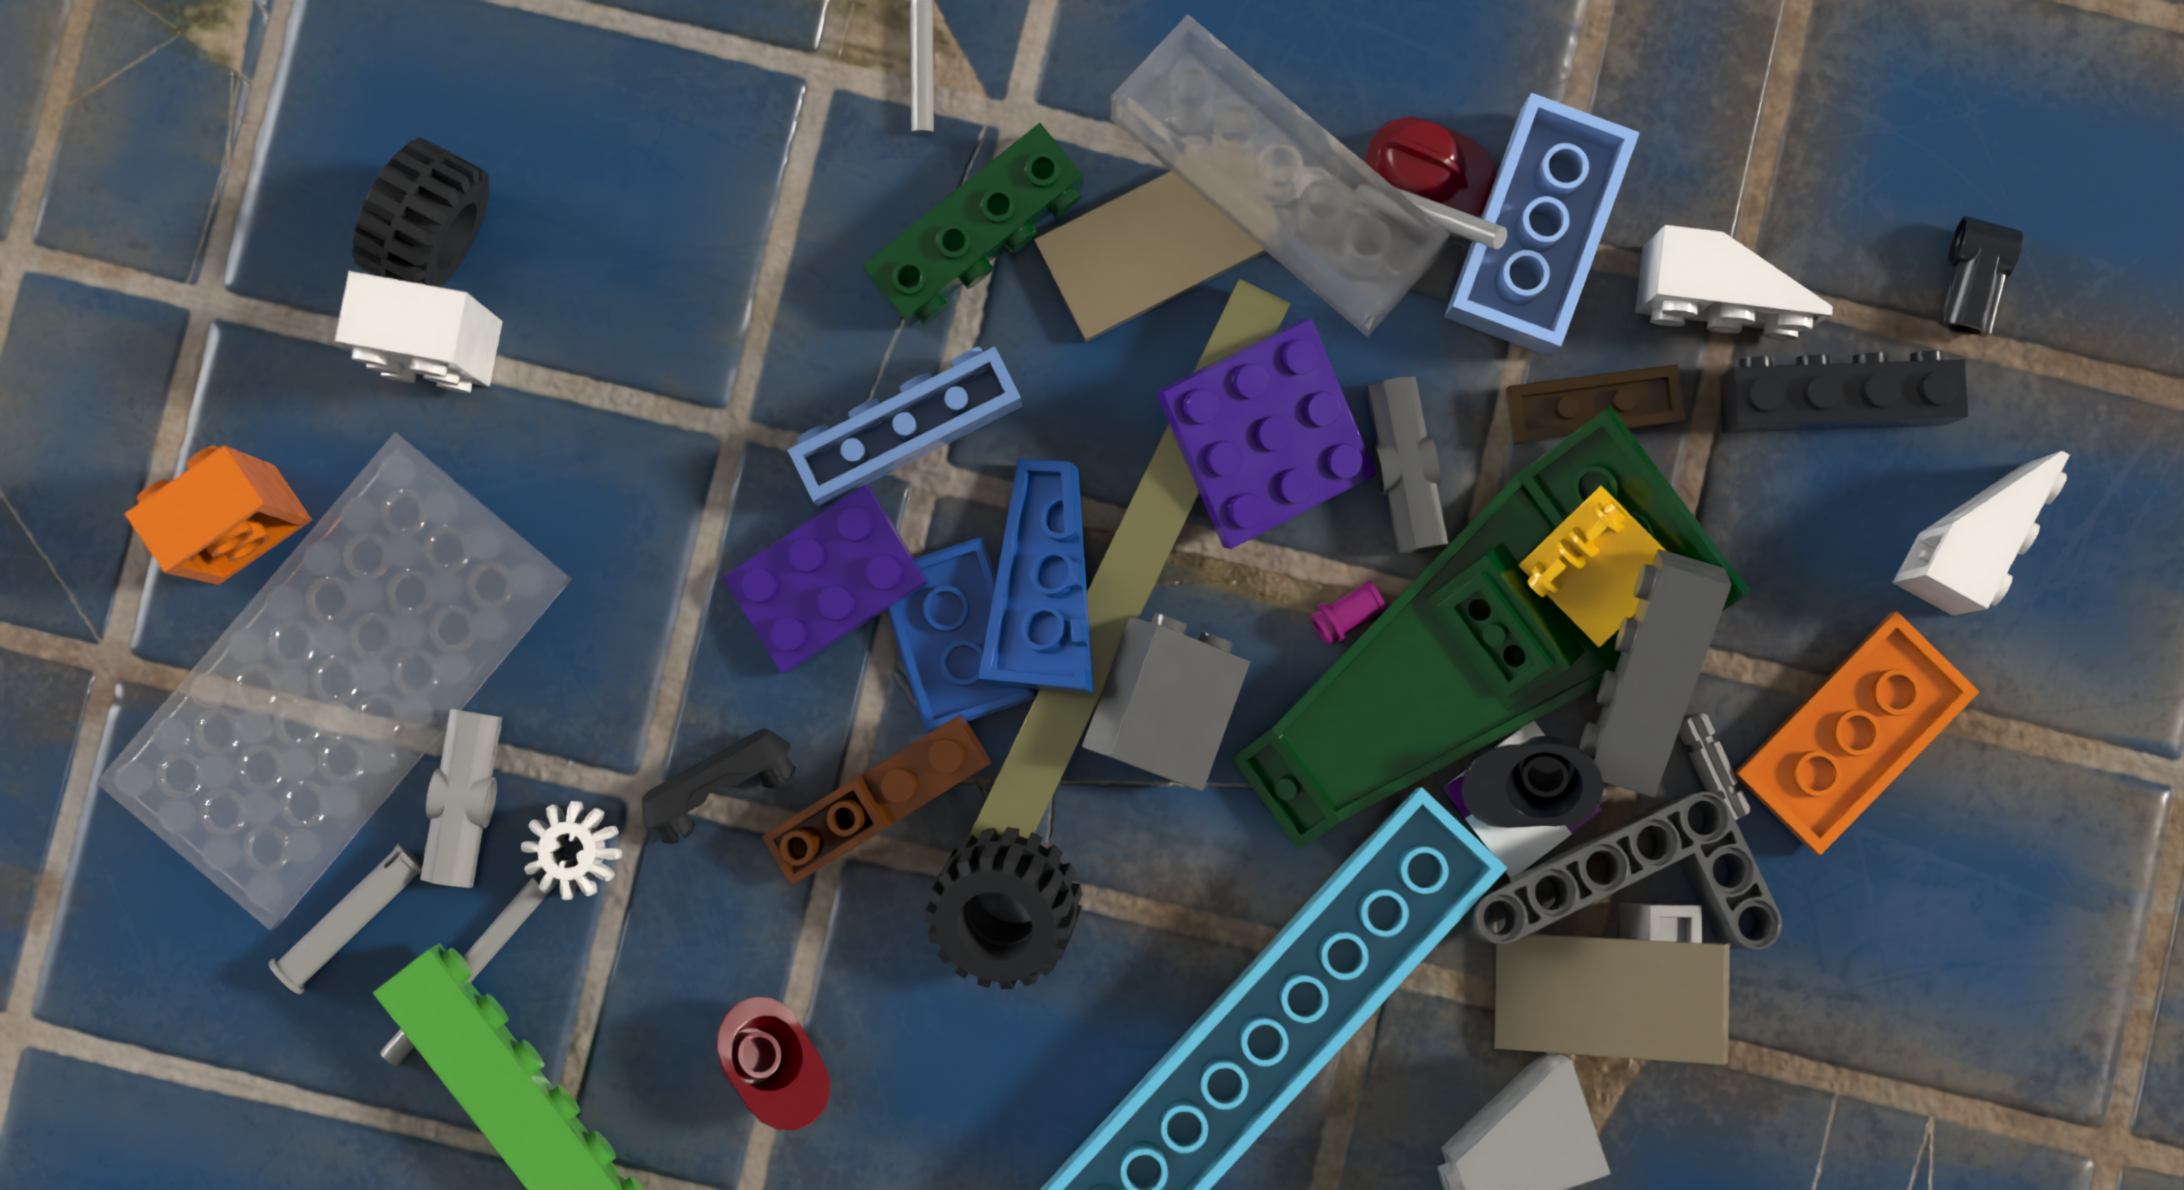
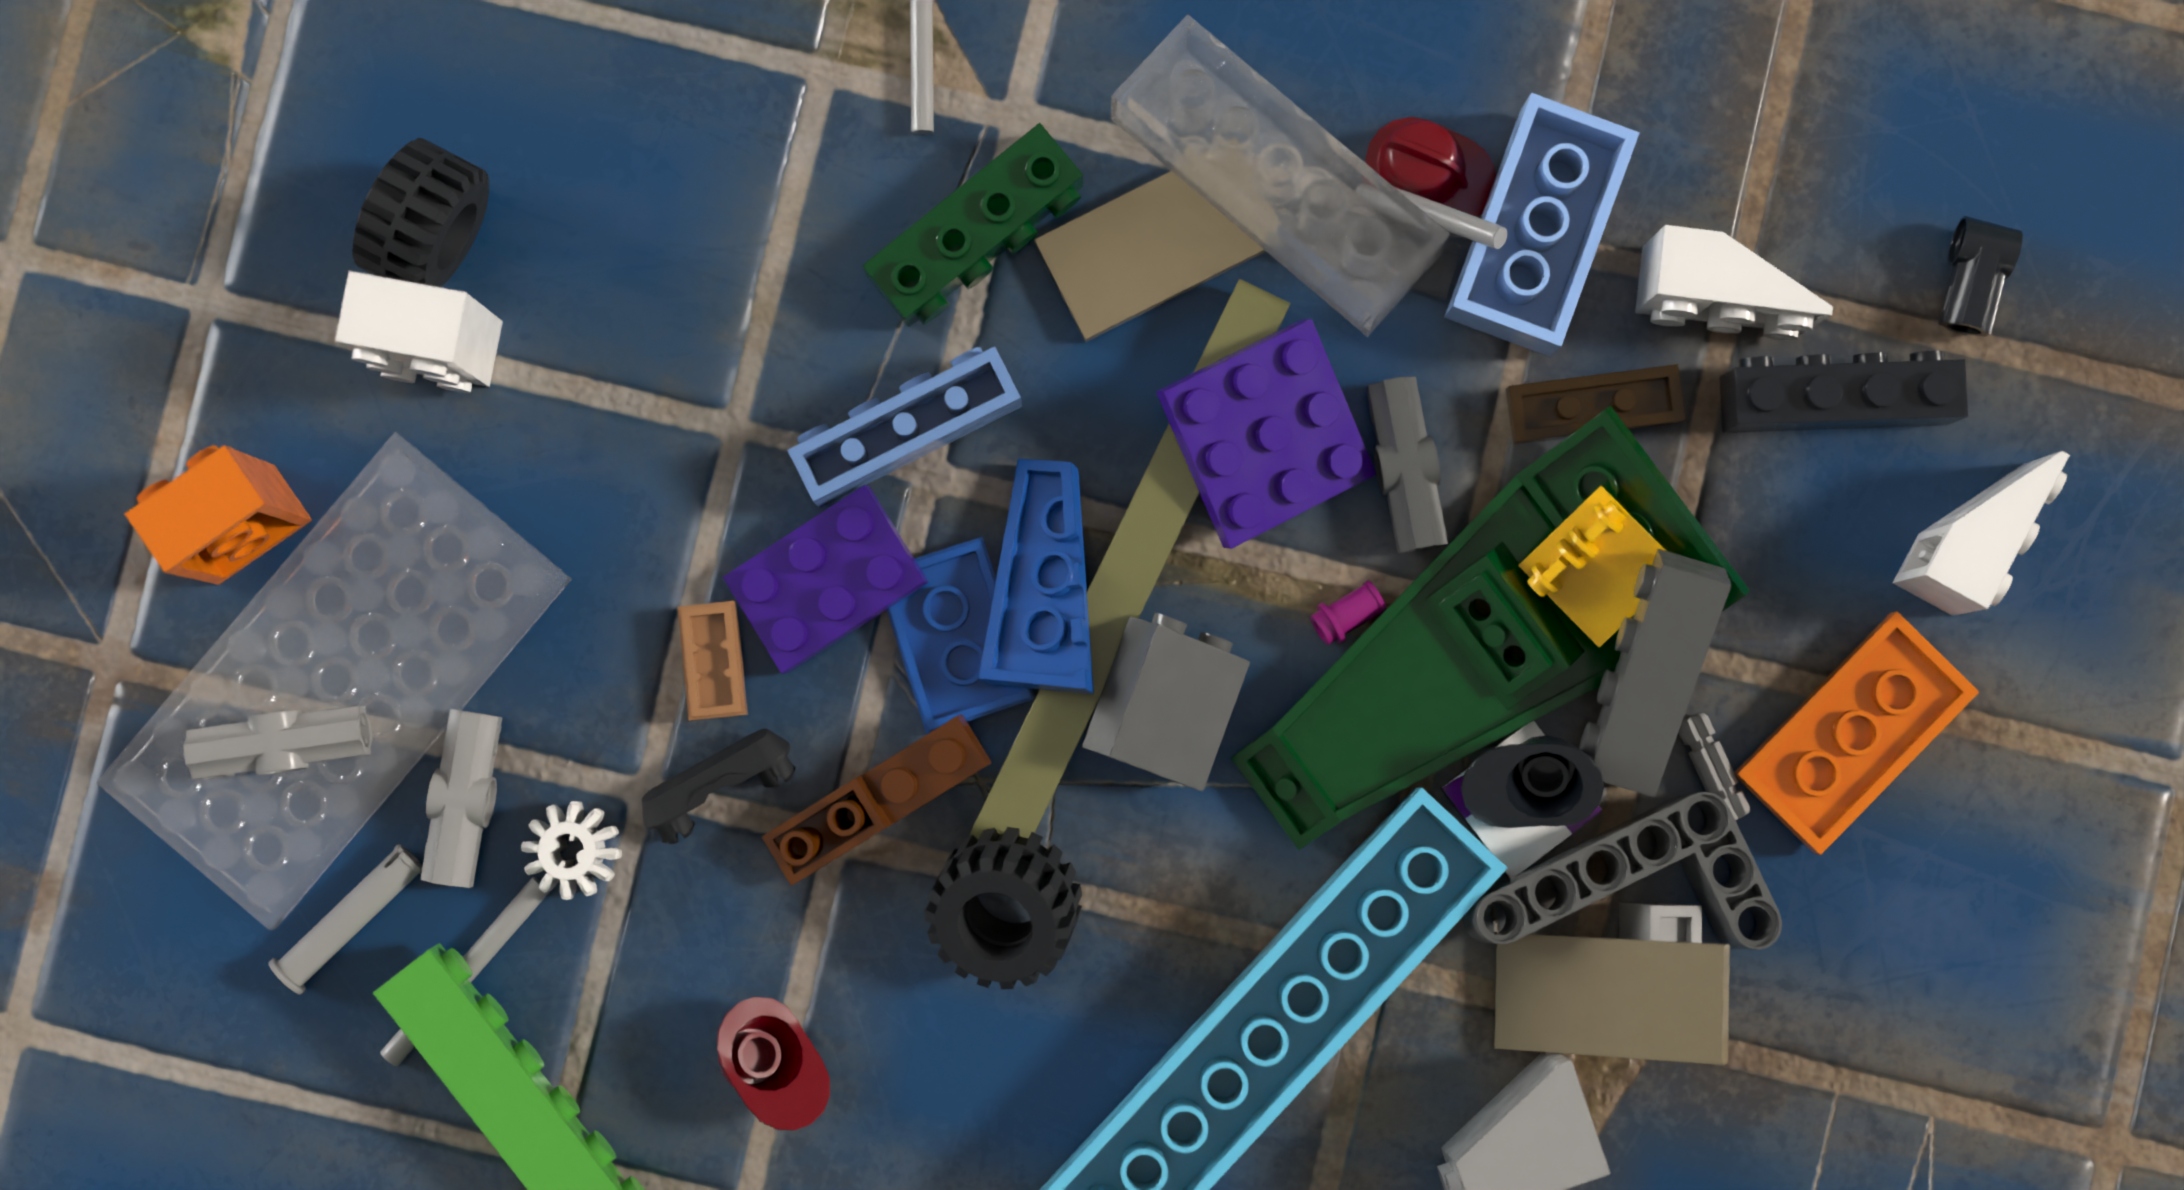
(277, 742): none -> light grey piece
(712, 660): none -> medium nougat plate

